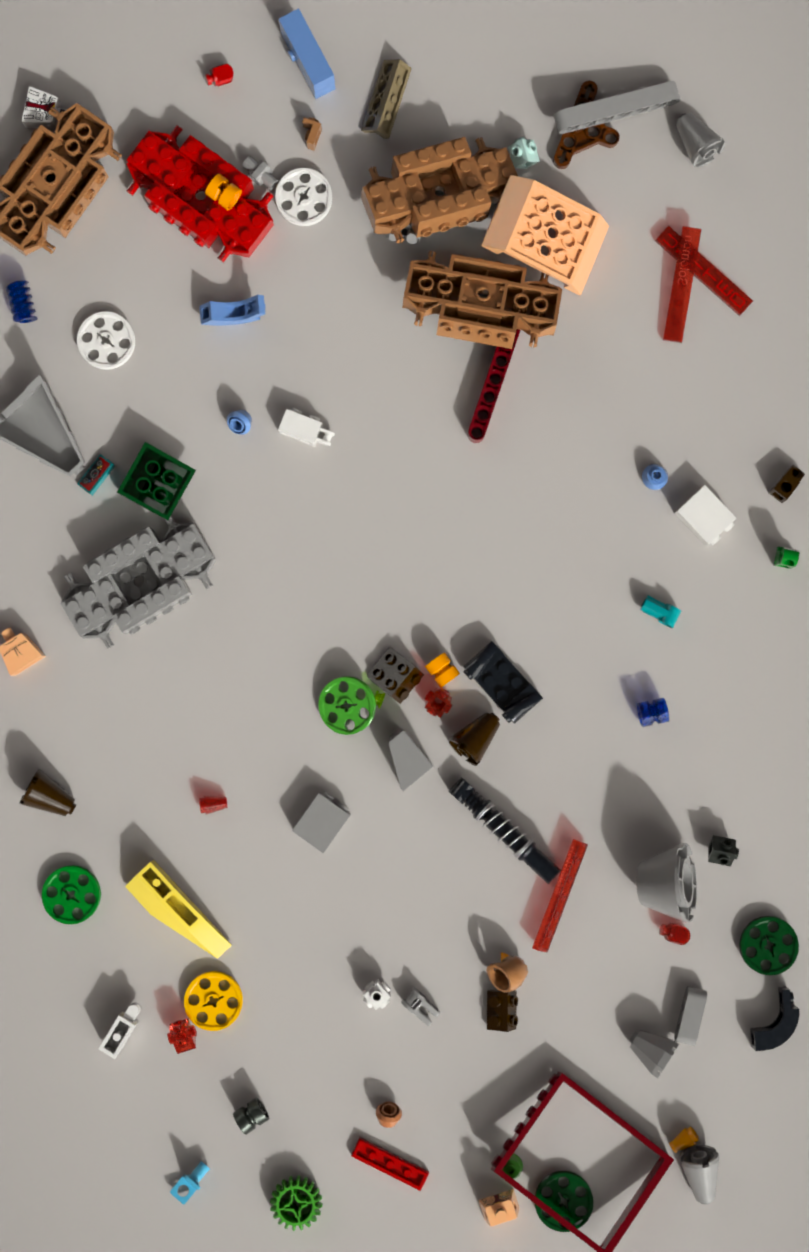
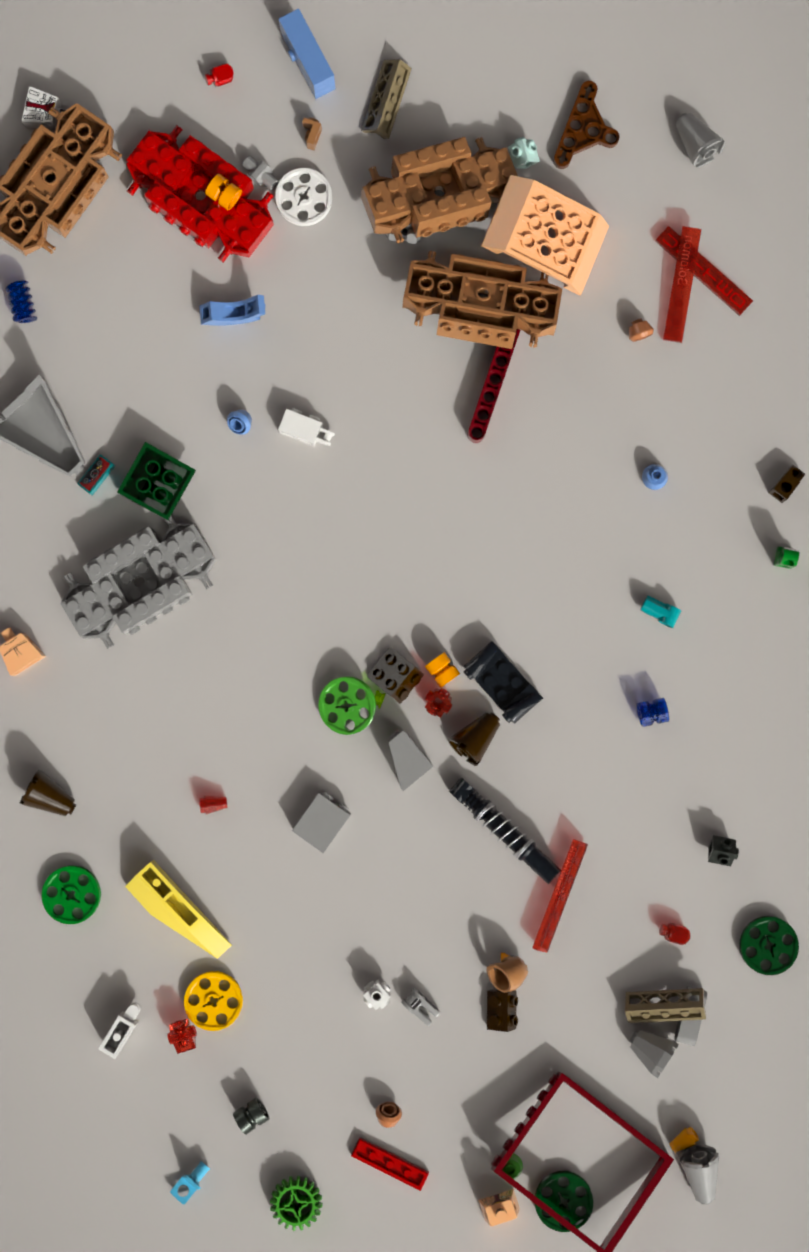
(97, 342): white wedge -> none
(616, 107): light grey beam -> none
(640, 330): none -> nougat cone
(664, 1009): none -> dark tan fence
(669, 883): light grey cone -> none
(706, 516): white brick -> none
(782, 1028): black arch -> none

